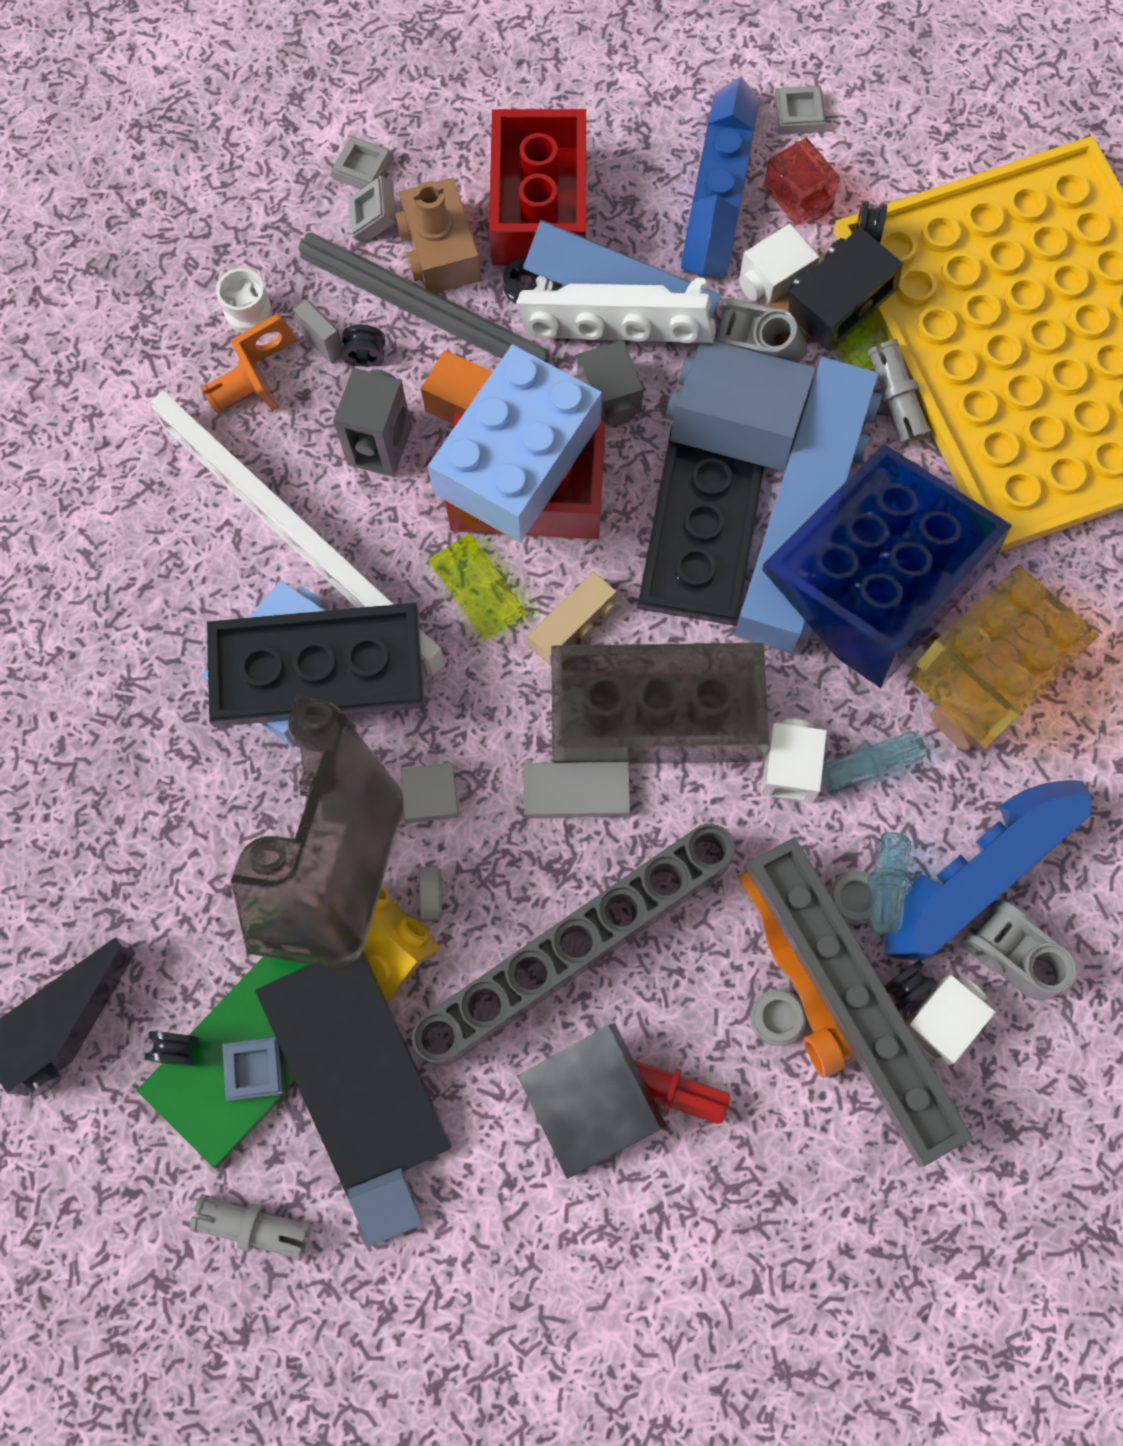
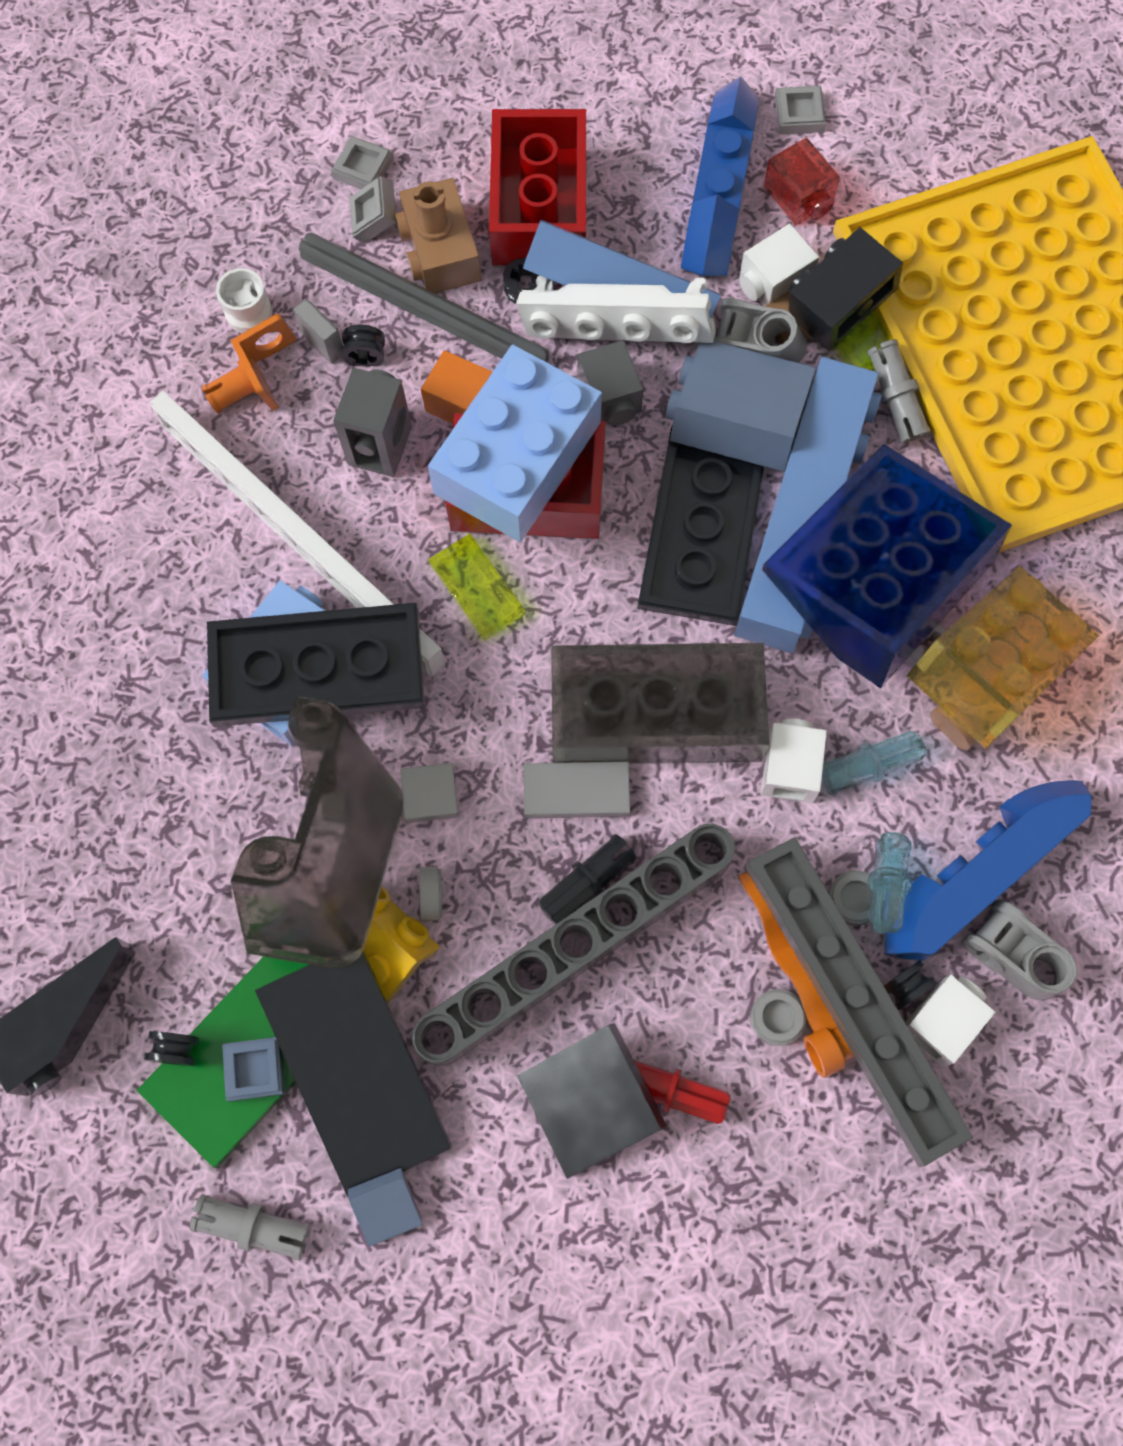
(574, 616): tan piece -> none
(586, 880): none -> black axle
(872, 219): black bush -> none

